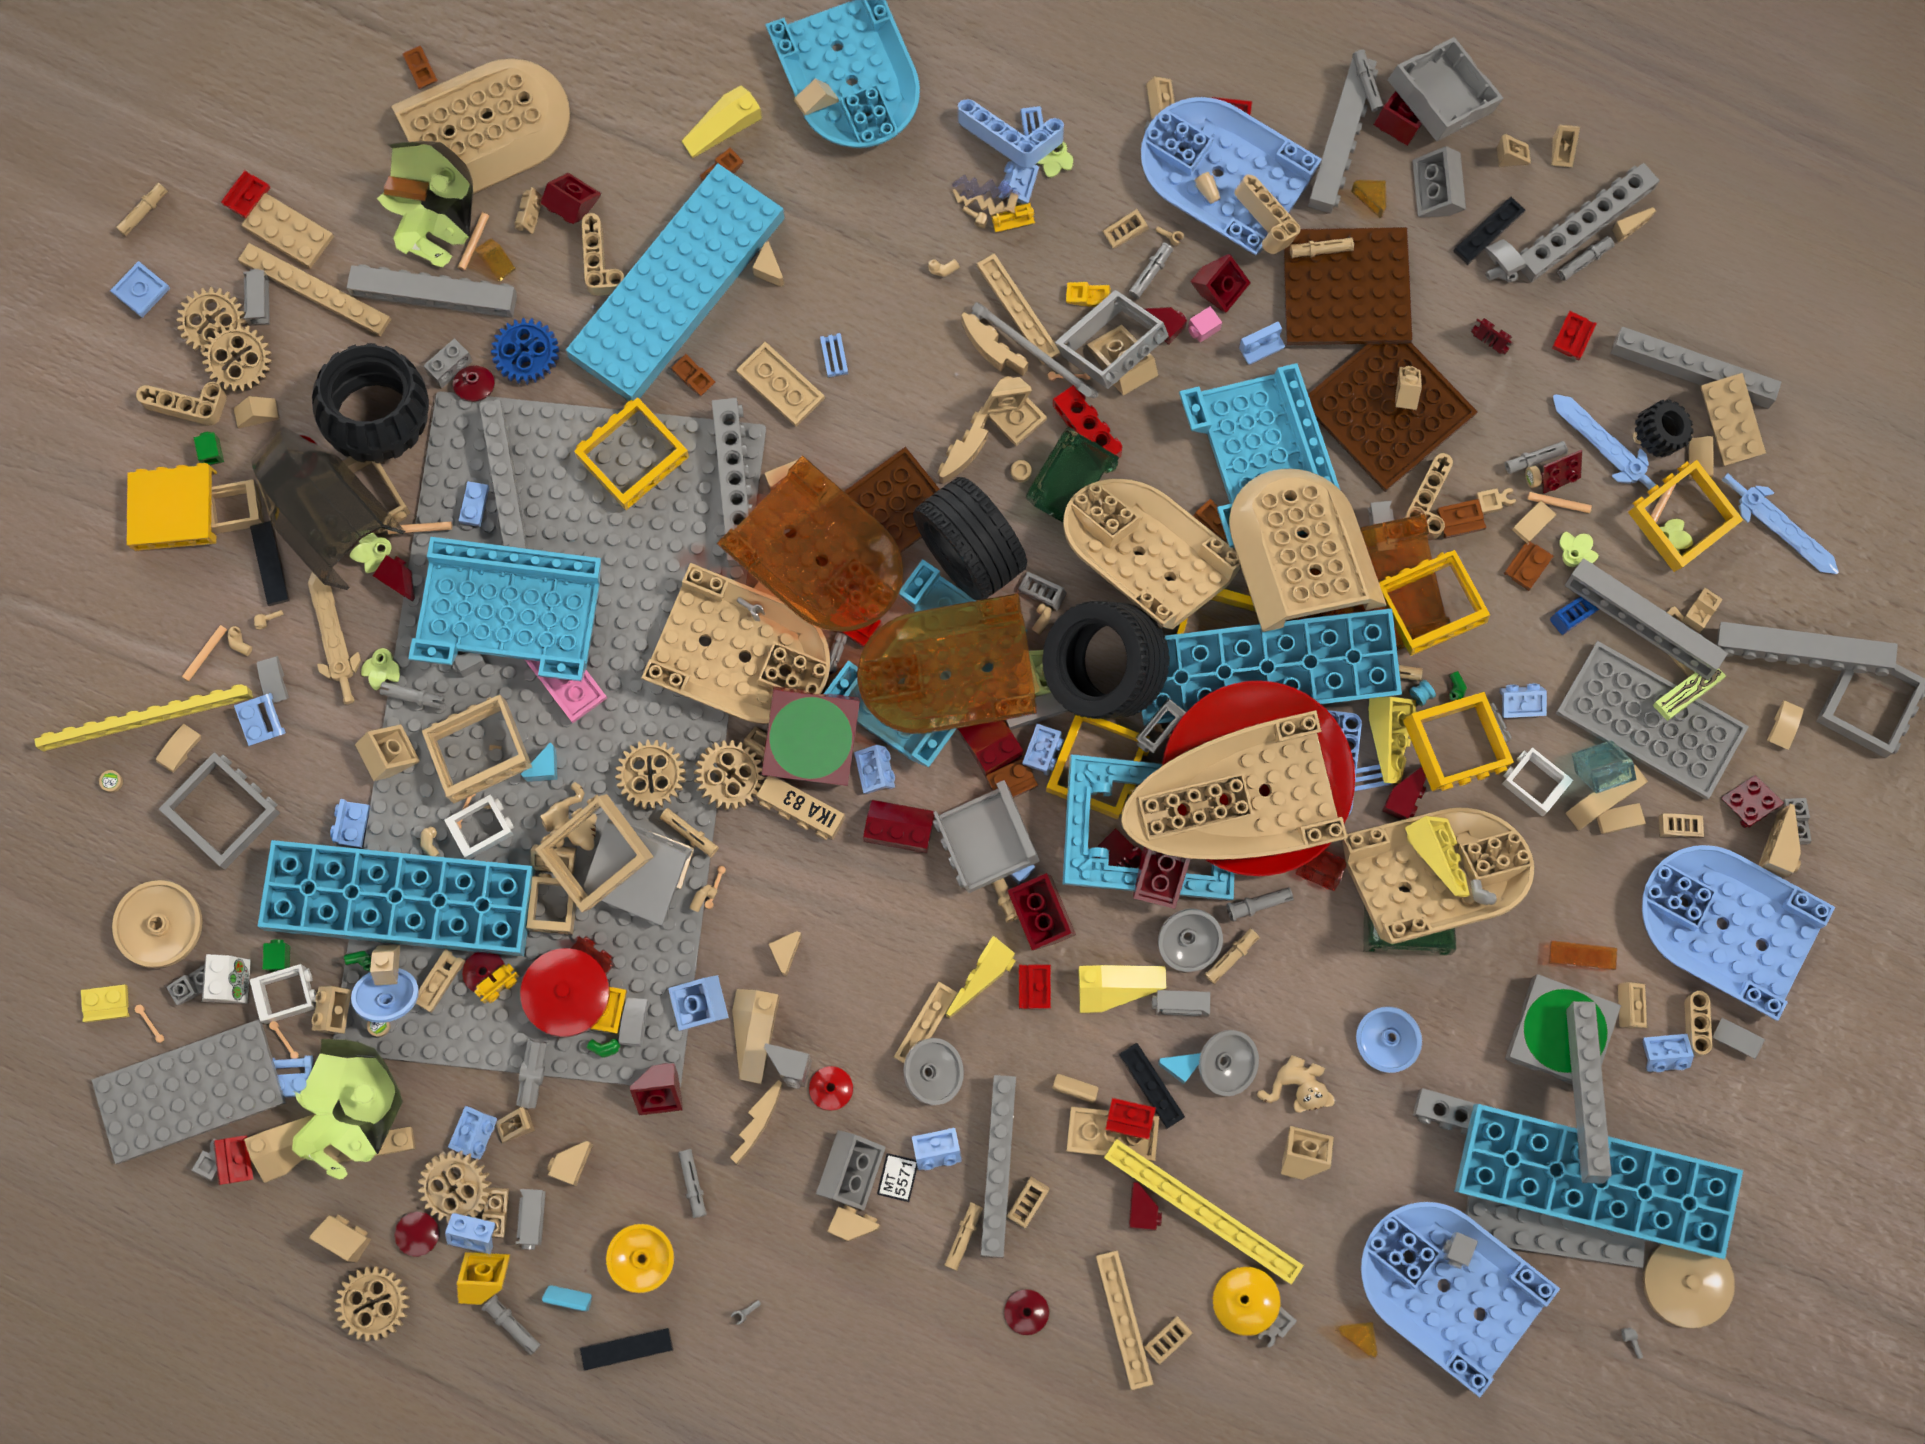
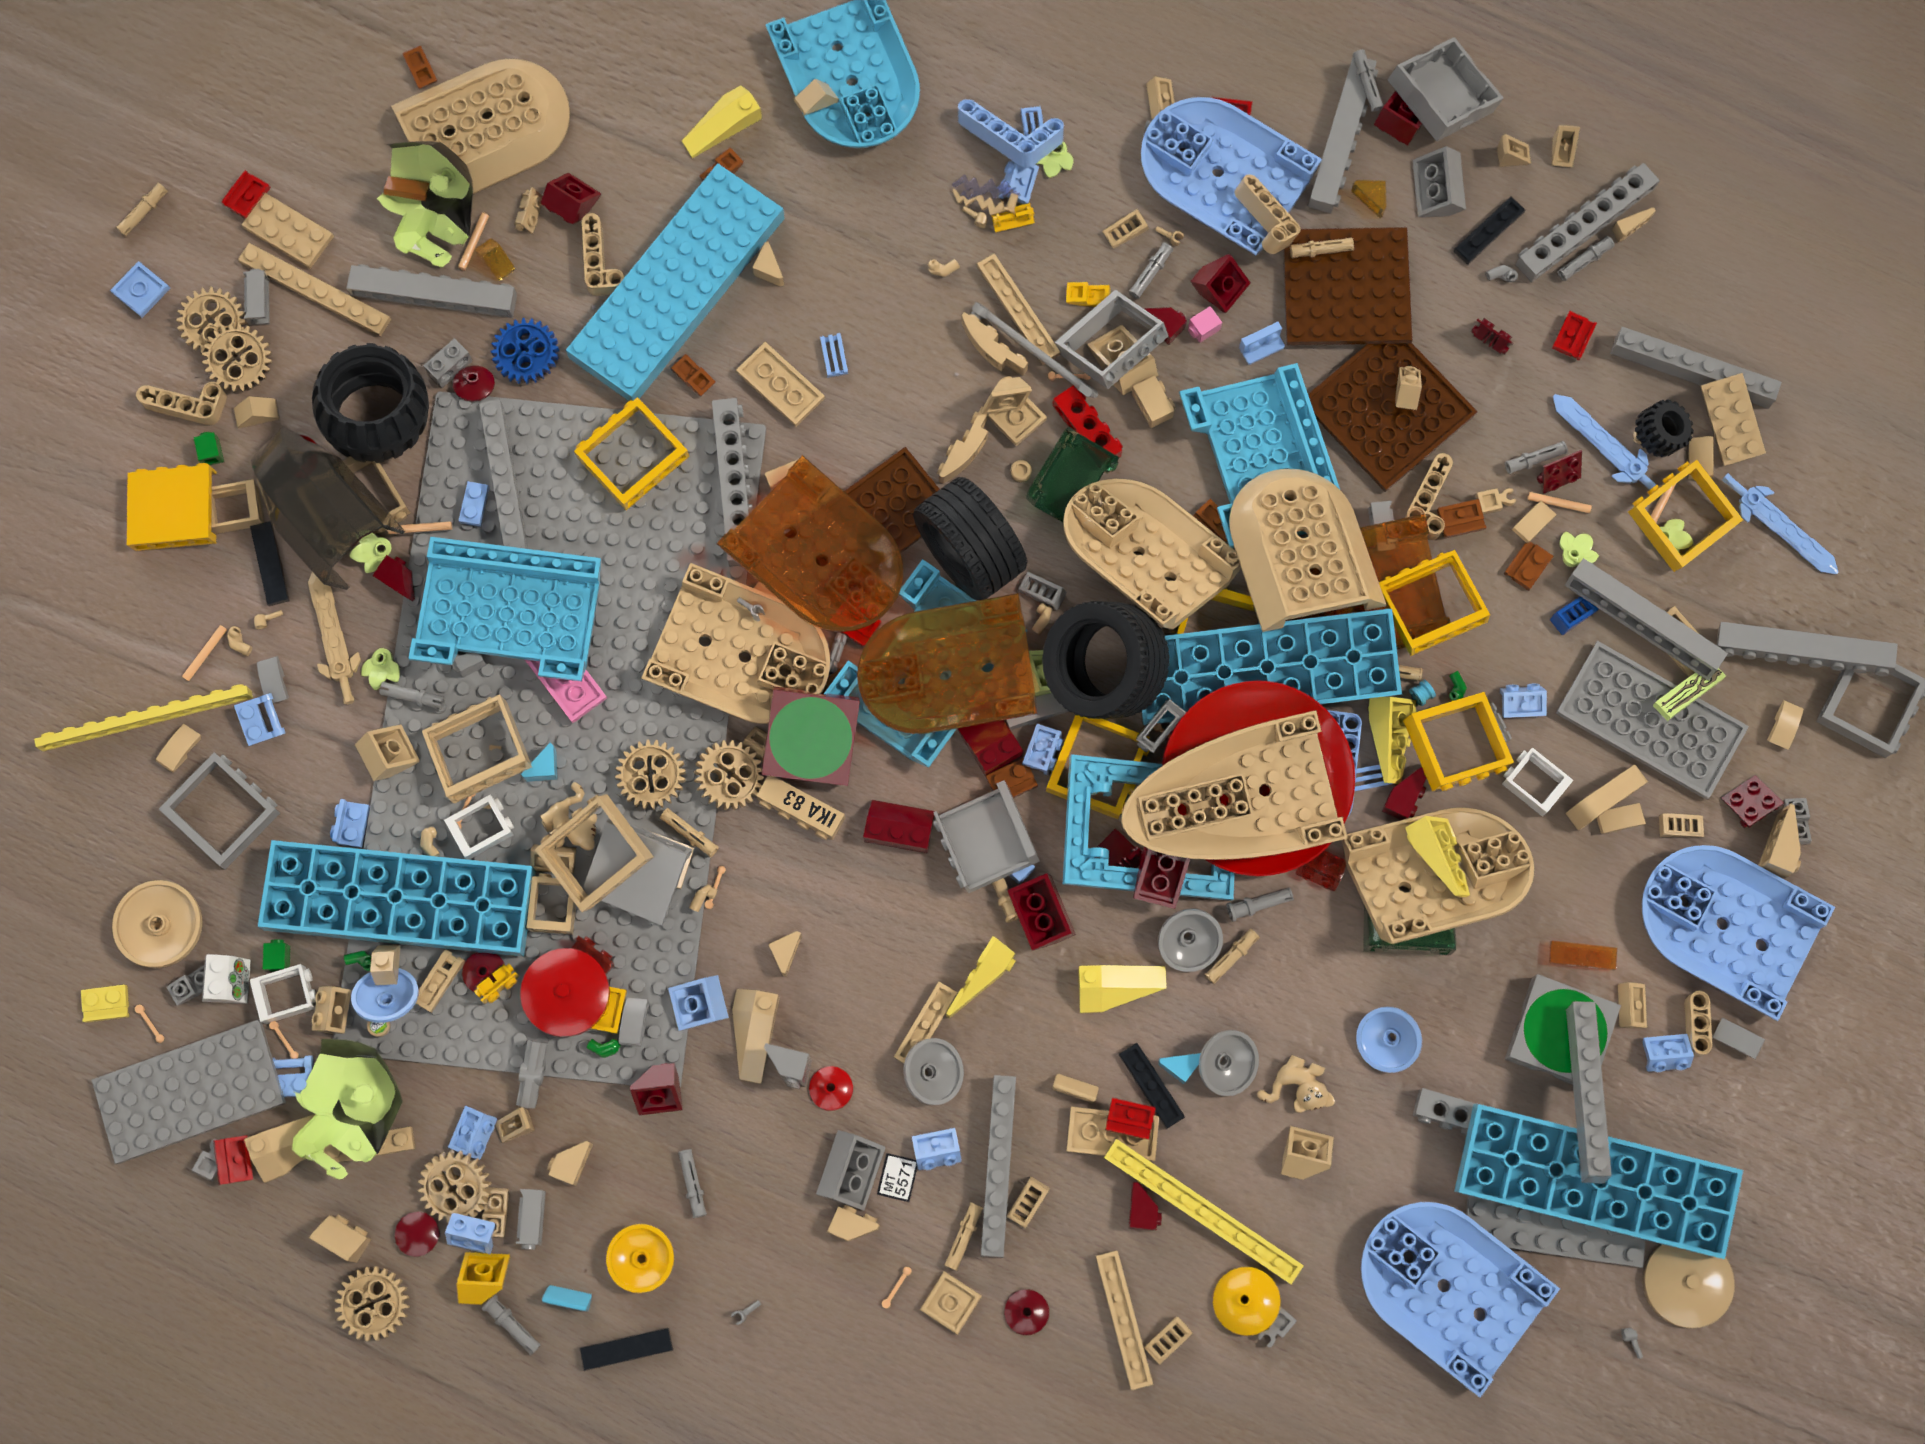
(111, 781): tile -> none
(761, 1113): tan slope -> none
(874, 768): light blue bracket -> none
(906, 1271): none -> light nougat hinge
(950, 1302): none -> tan tile
(1034, 986): red plate -> none
(1153, 401): none -> tan brick
(1181, 1003): light grey window -> none
(1206, 185): tan cone -> none
(1360, 1335): clear yellow slope -> none
(1459, 1250): light grey brick -> none
(1482, 896): light grey arm -> none
(1506, 256): light grey slope -> none
(1533, 476): tan tile -> none
(1606, 777): clear light blue window -> none
(1702, 610): tan slope -> none

